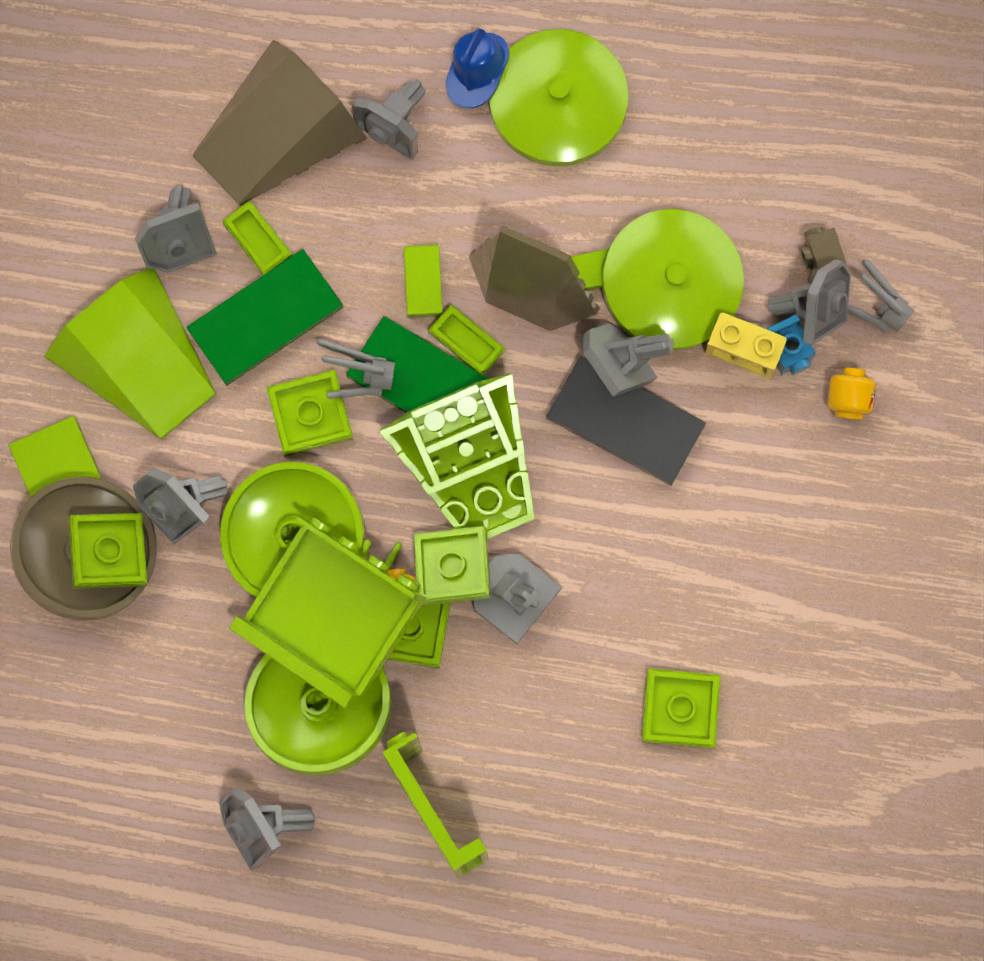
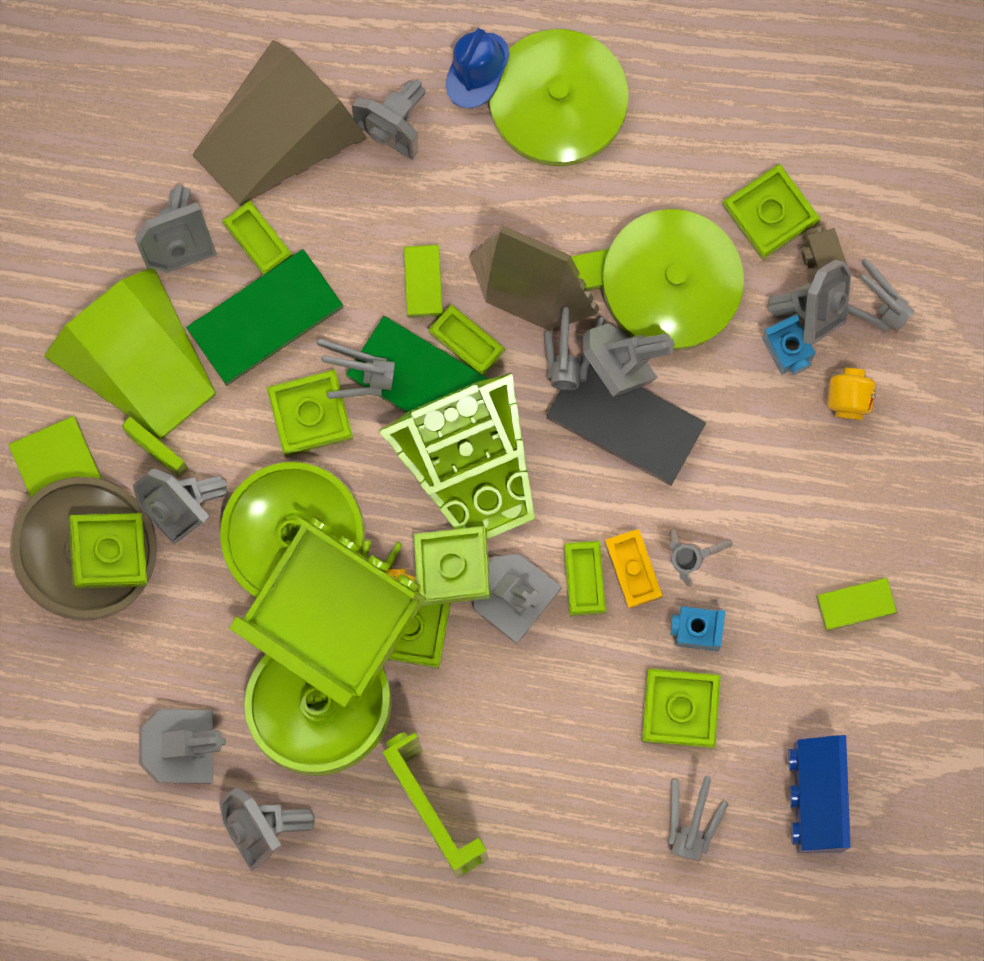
(154, 447): none -> lime tile
(179, 746): none -> light grey piece
(565, 371): none -> light grey plant
(584, 578): none -> lime tile
(633, 569): none -> yellow plate
(690, 557): none -> light grey plant
(690, 841): none -> light grey plant
(708, 639): none -> dark azure brick
(745, 345): light yellow bracket -> none
(771, 211): none -> lime tile
(820, 795): none -> blue slope
(856, 604): none -> lime tile

